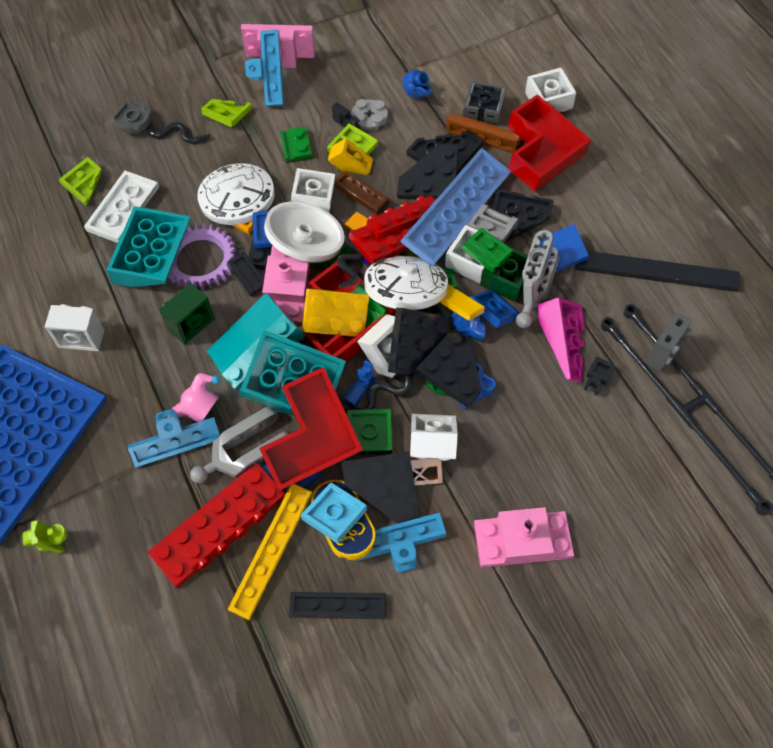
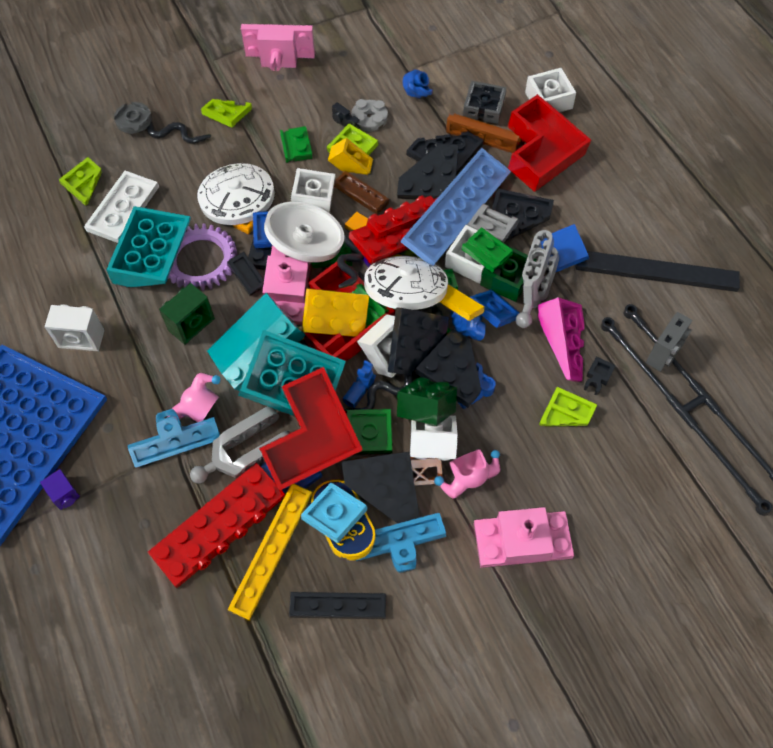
(45, 537): lime hips -> none
(60, 489): none -> dark purple brick
(269, 68): dark azure plate -> none
(427, 401): none -> dark green brick
(469, 472): none -> bright pink piece
(567, 410): none -> lime wing

